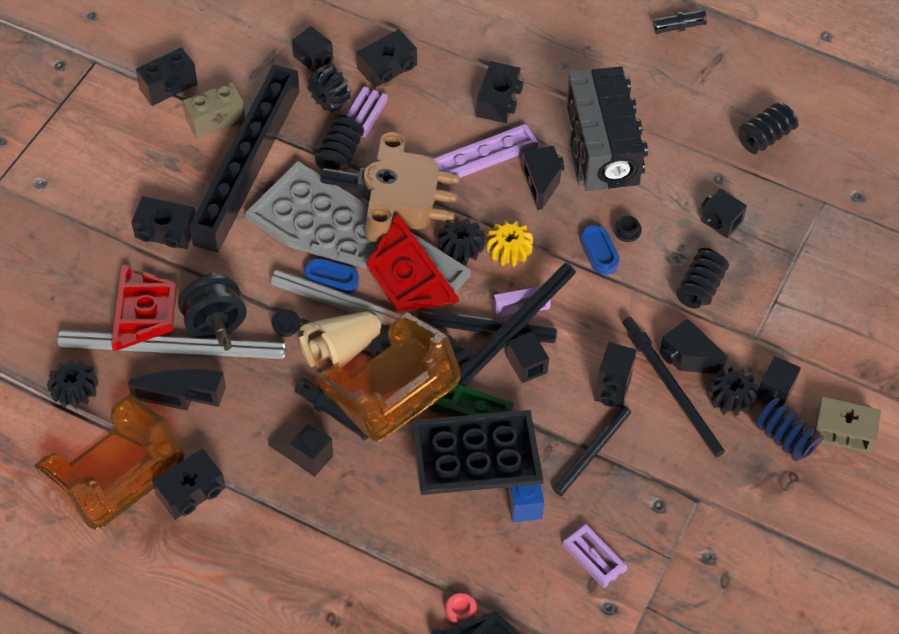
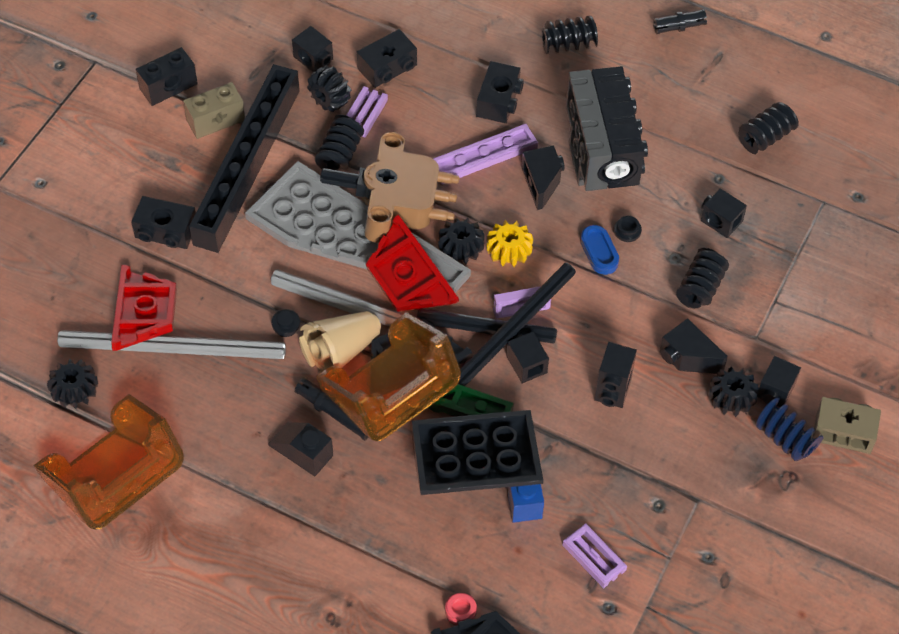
(179, 387): black slope -> none
(189, 484): black brick -> none
(212, 308): black wheel -> none
(332, 275): blue tile -> none
(568, 33): none -> black piece
(592, 450): black bar -> none
(643, 344): black bar -> none

